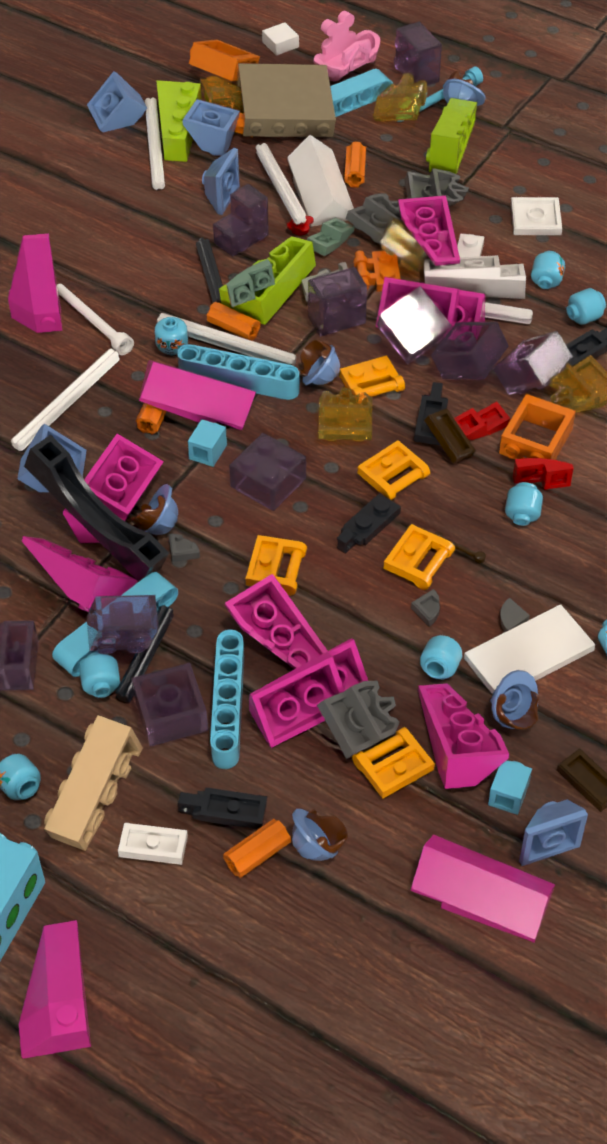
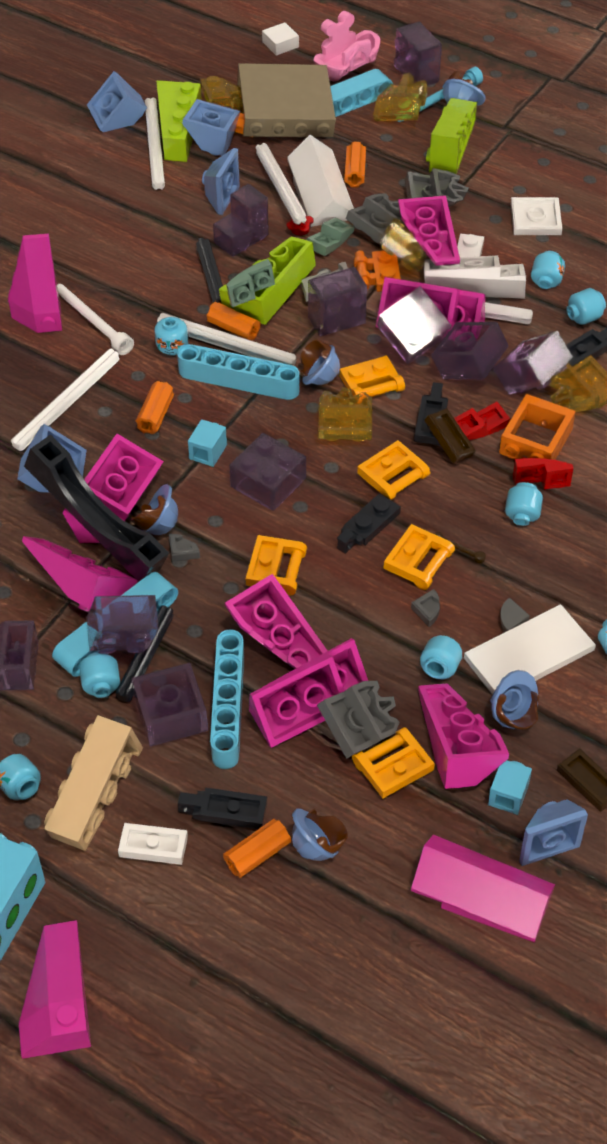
(195, 395): dark pink slope -> none
(220, 58): orange window -> none

